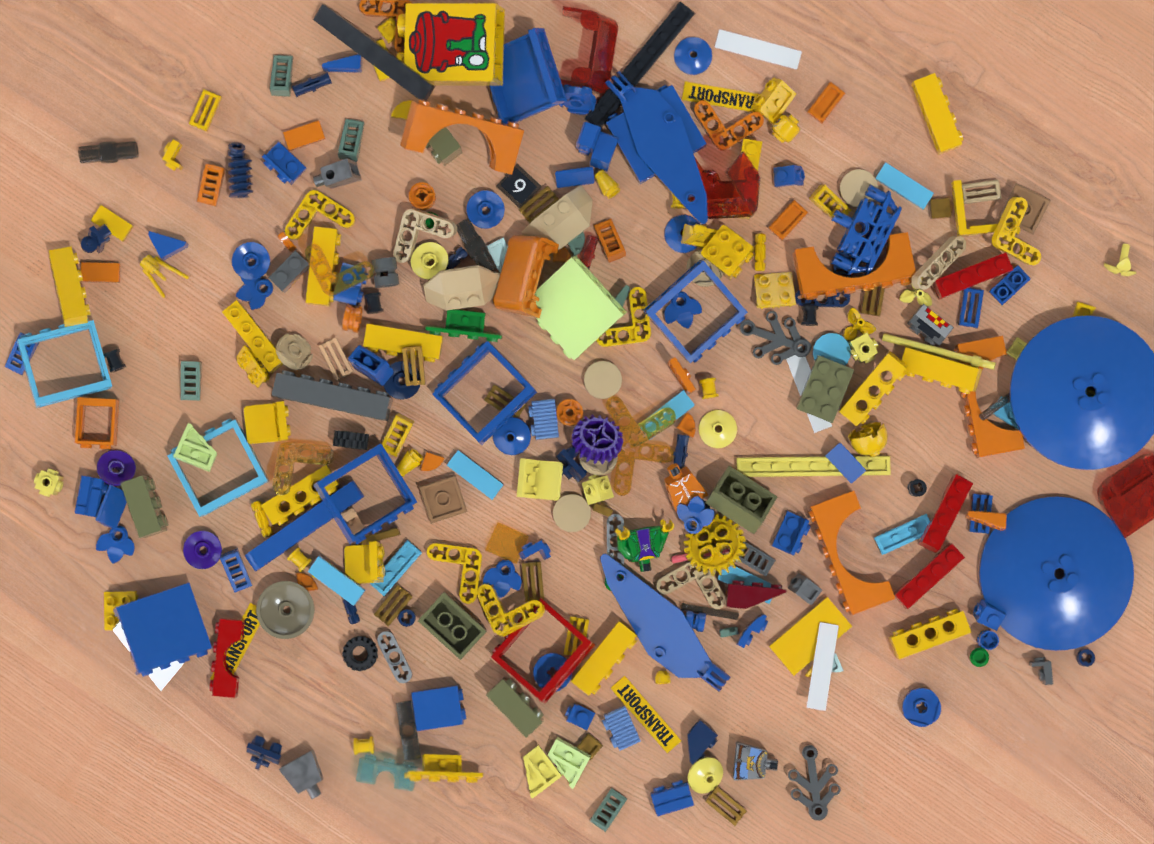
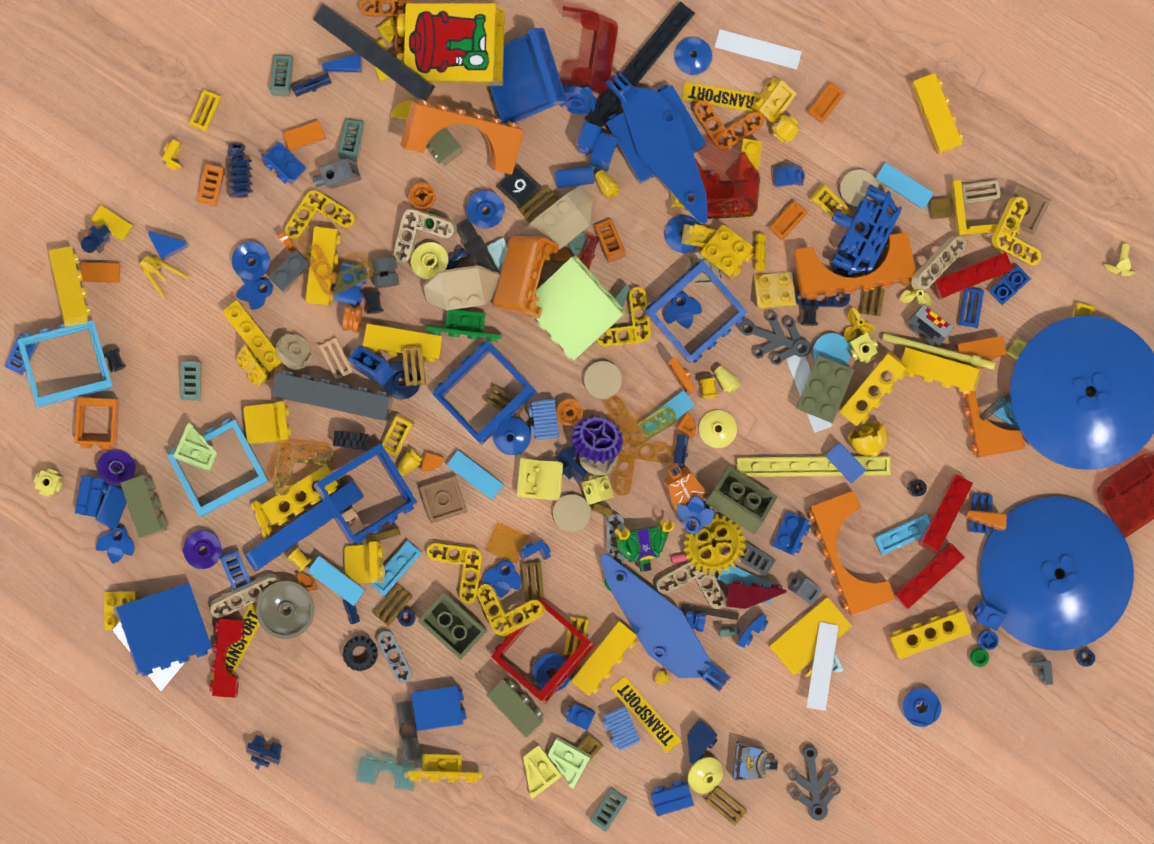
(108, 152): clear smoke piece -> none
(247, 599): none -> tan beam
(304, 774): flat silver torso -> none
(363, 745): yellow bush -> none
(727, 380): none -> light yellow cone

